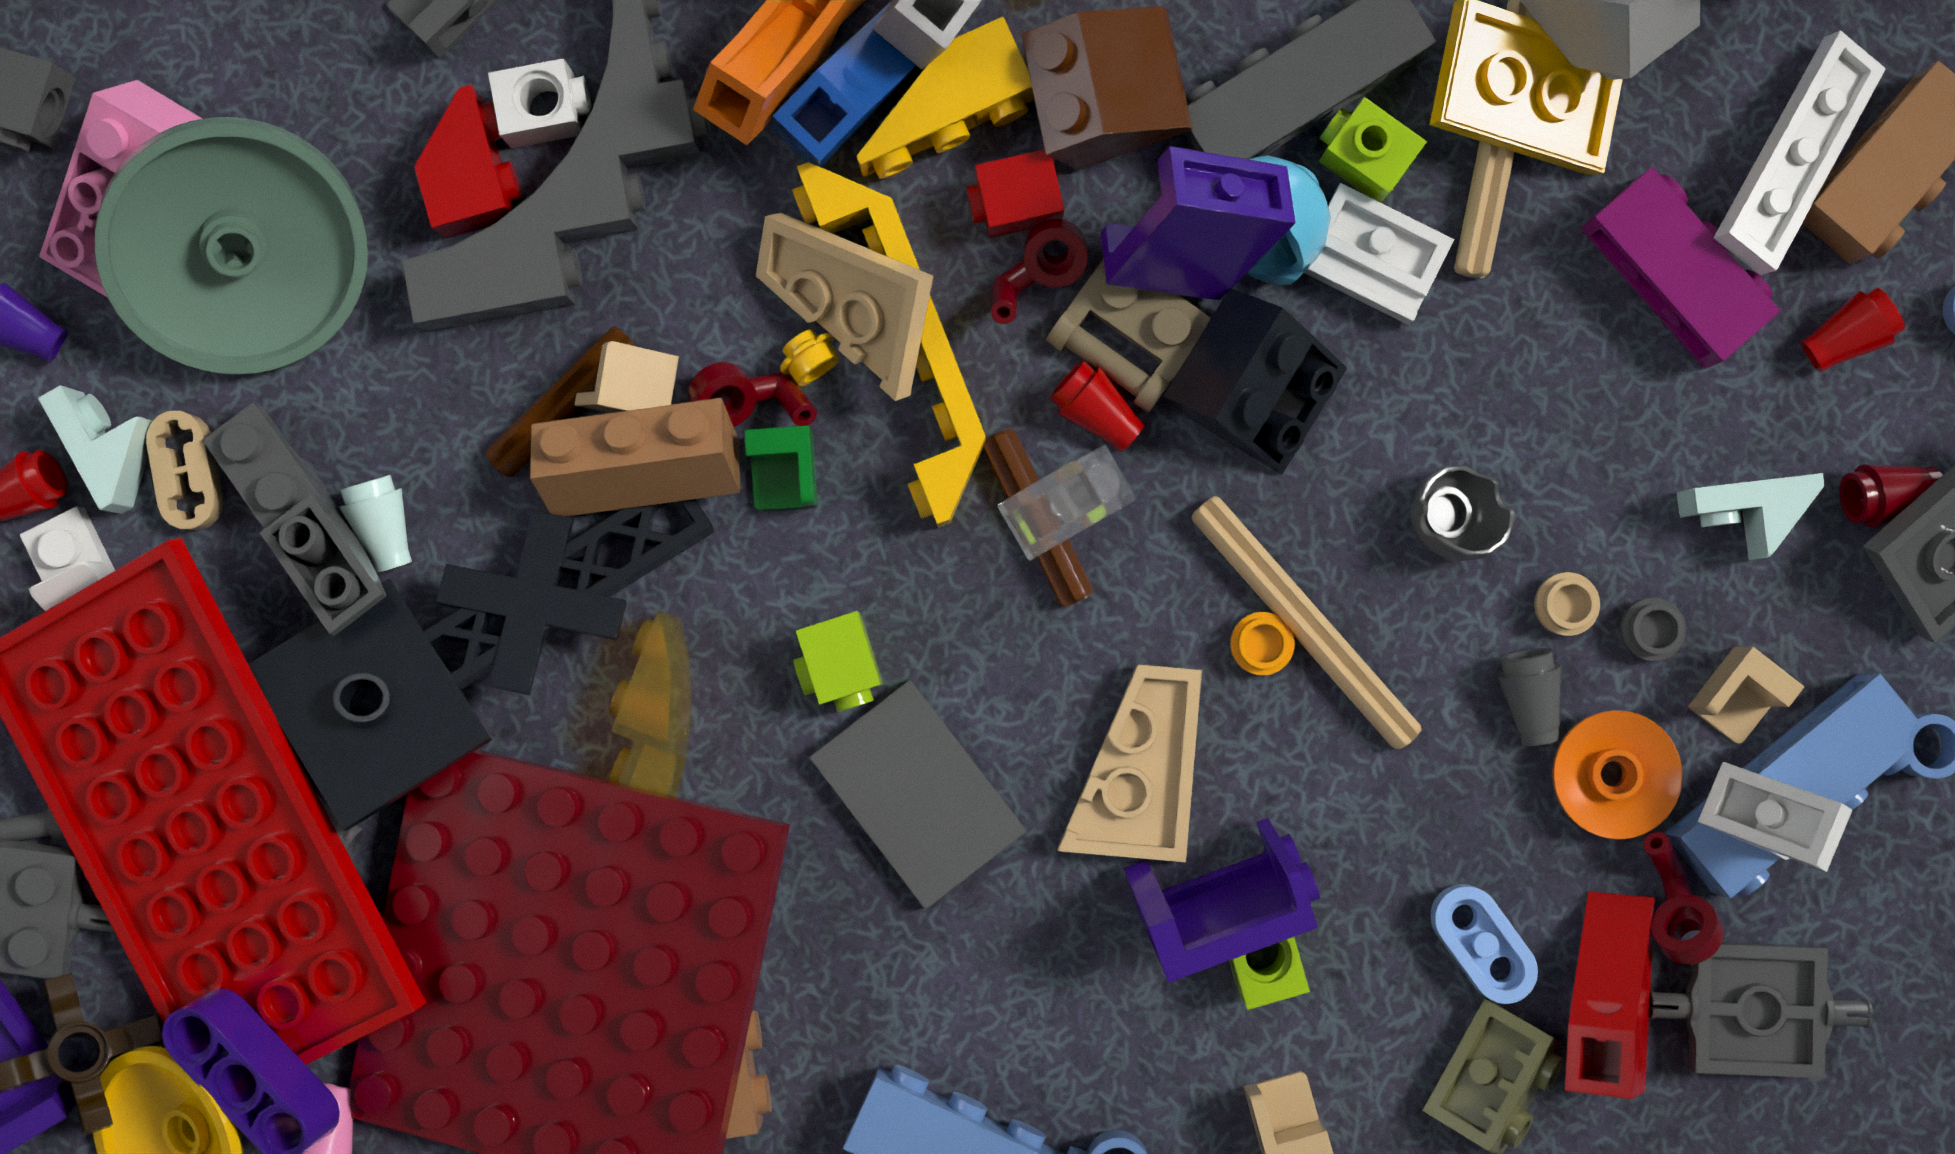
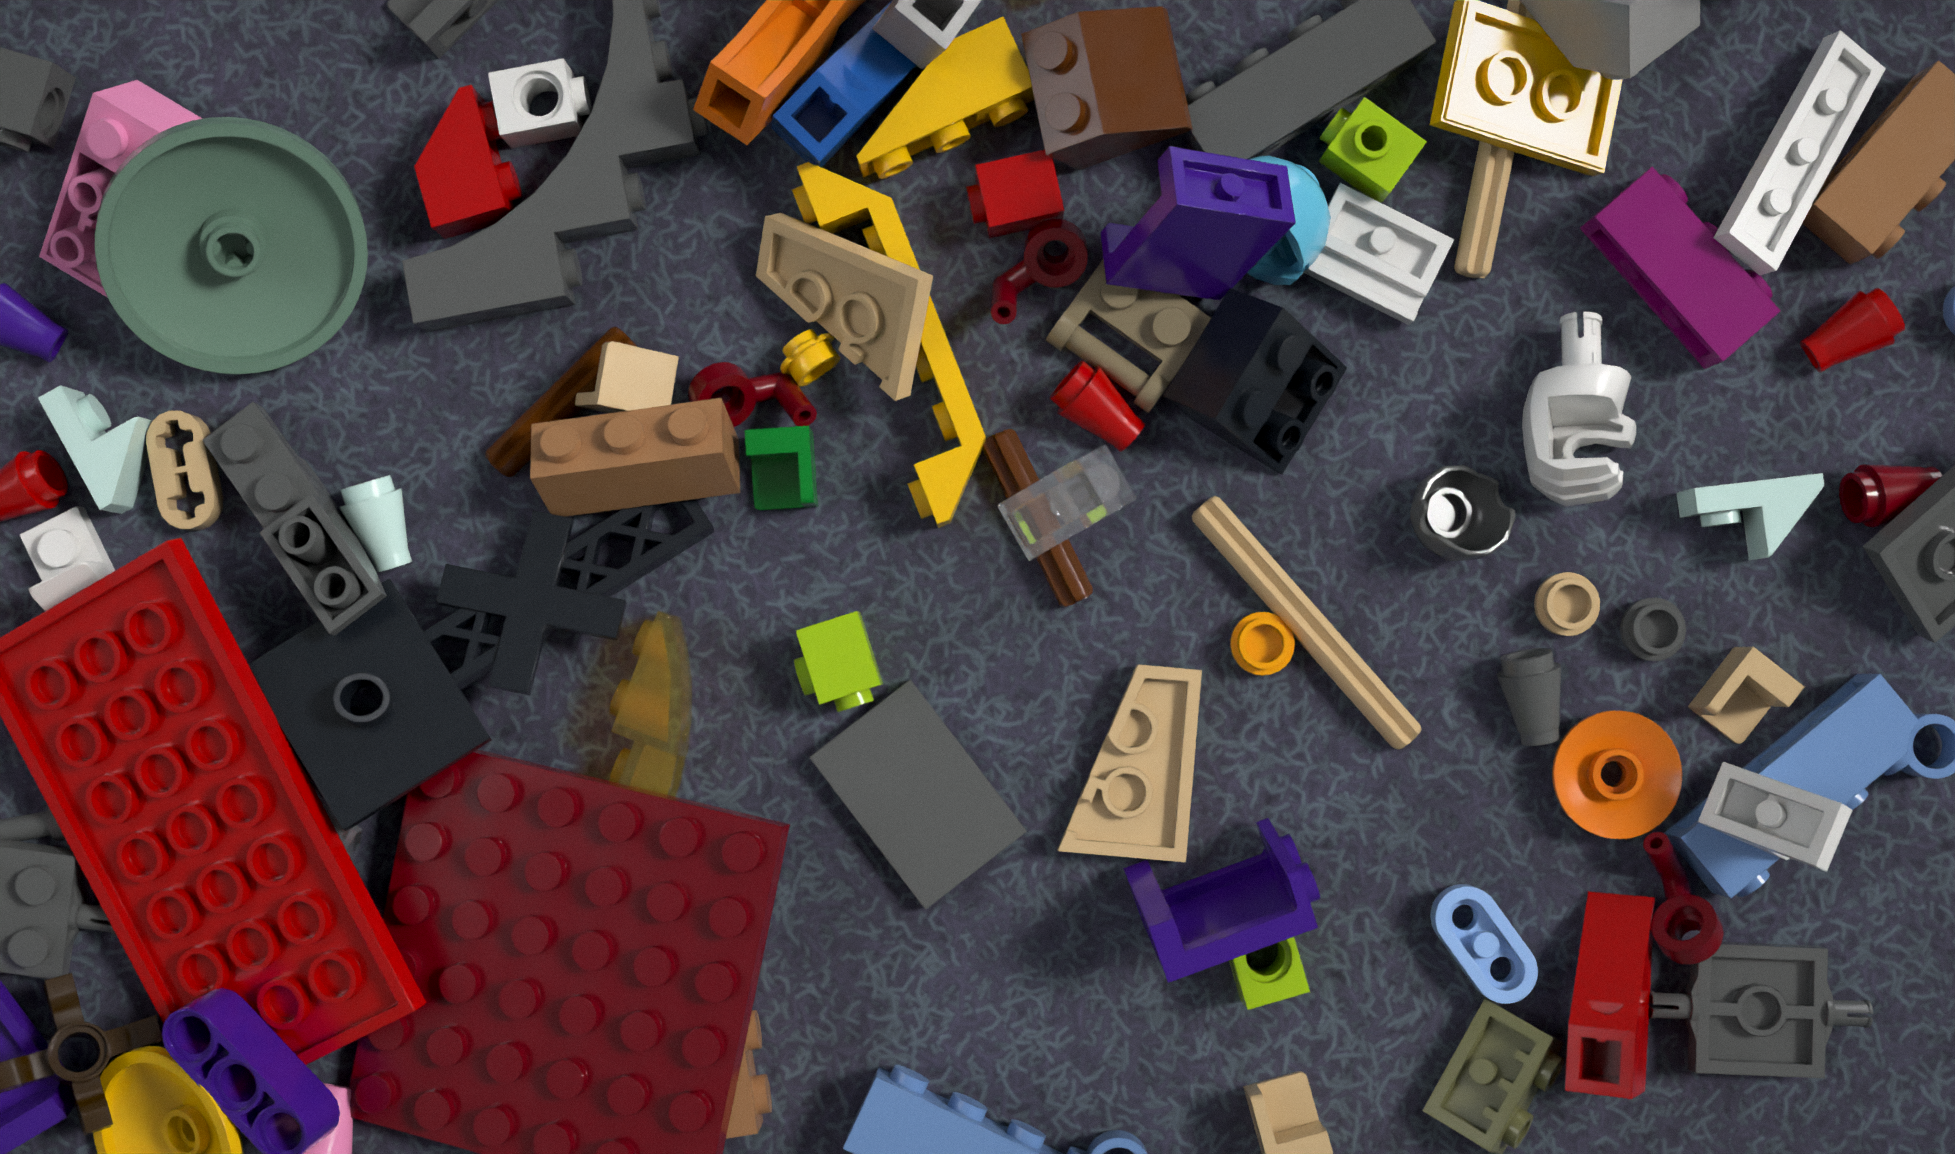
(1586, 409): none -> white piece

